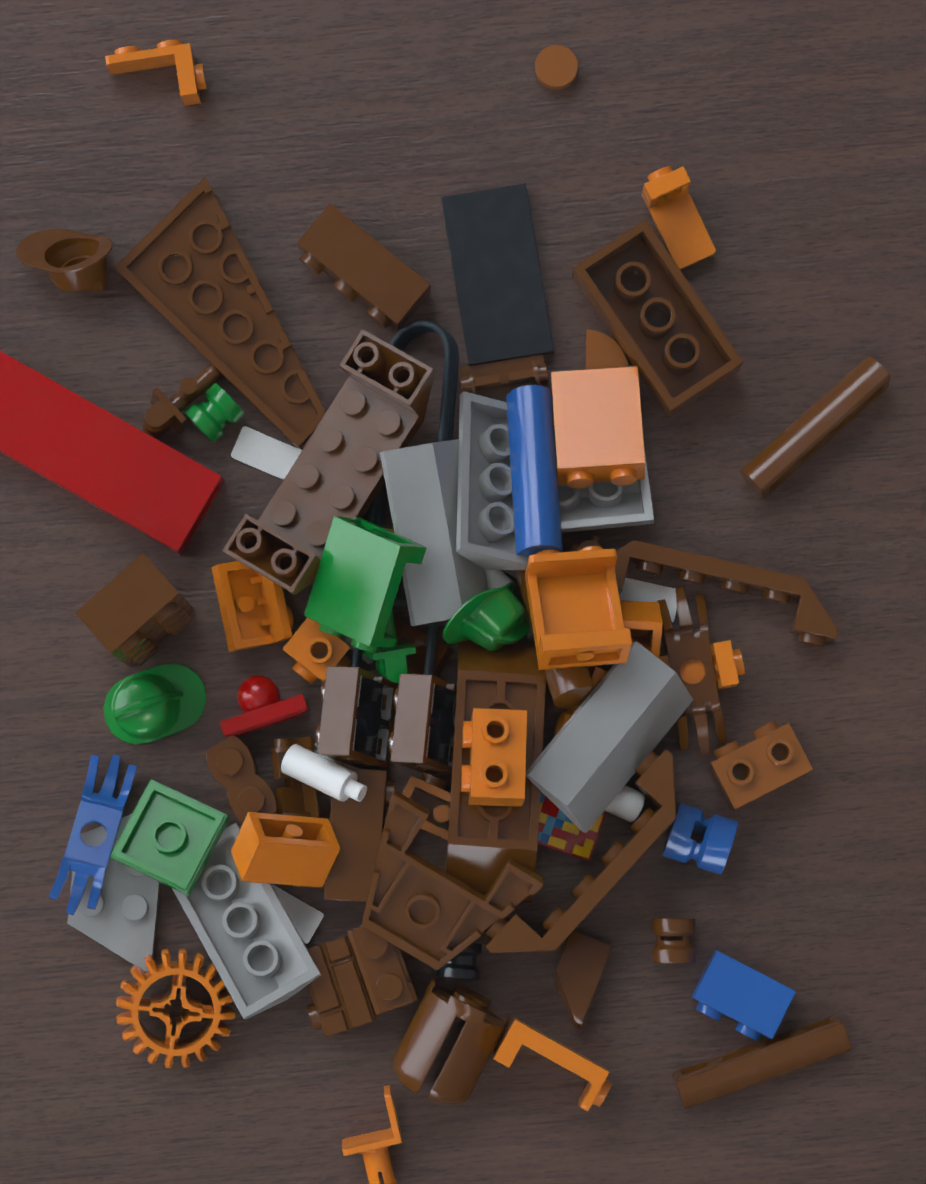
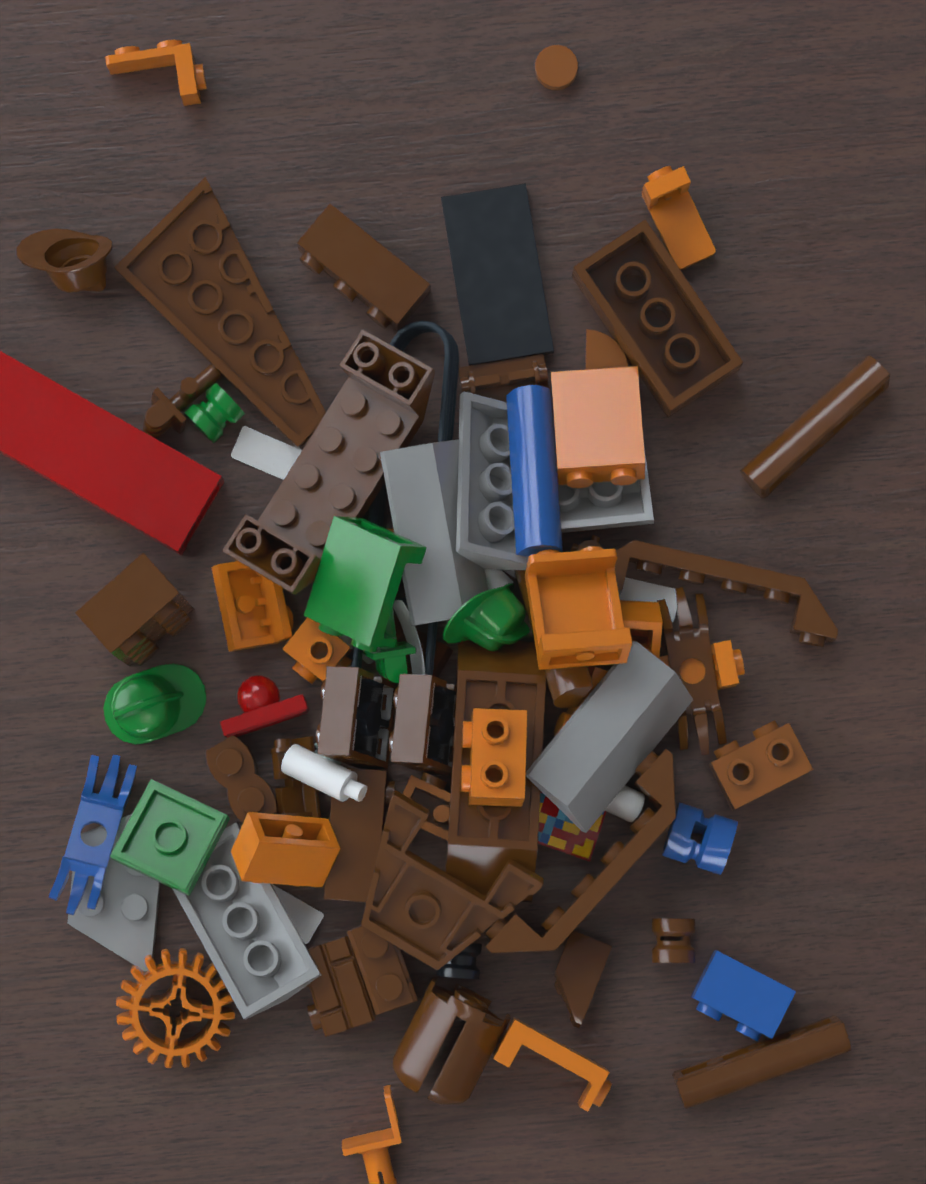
(412, 638): none -> white sticker

